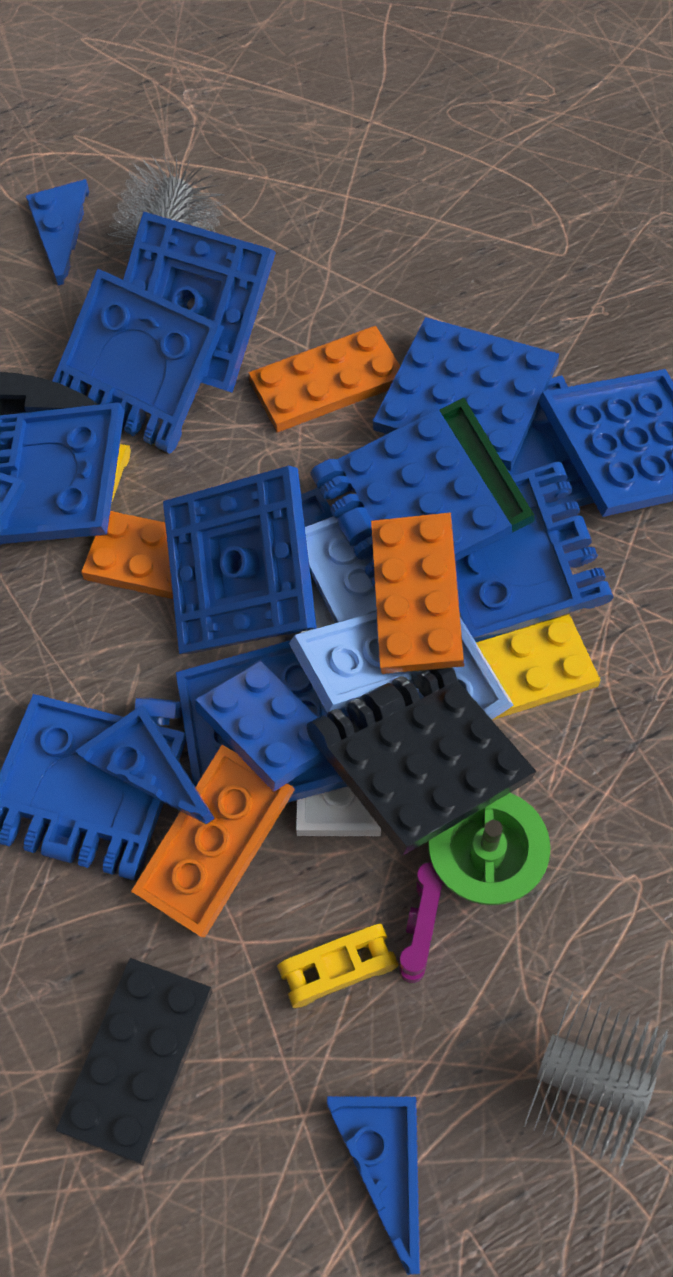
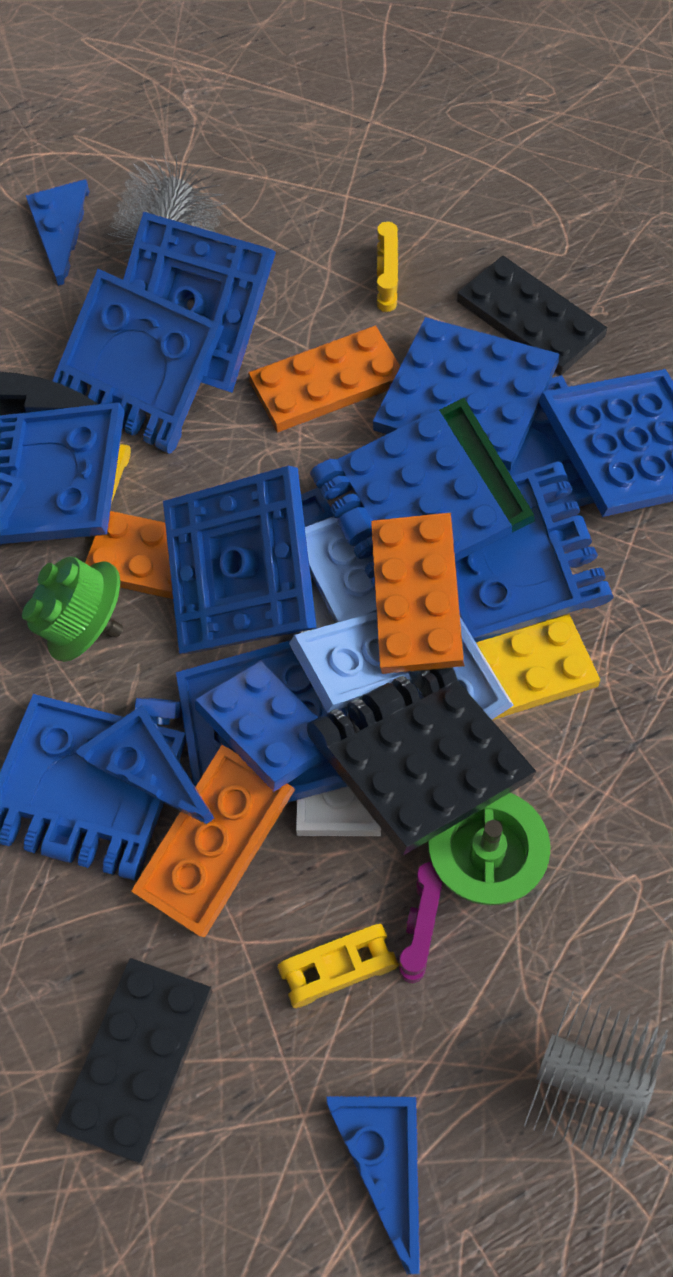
(73, 606): none -> bright green piece
(387, 266): none -> yellow plate
(531, 312): none -> black plate

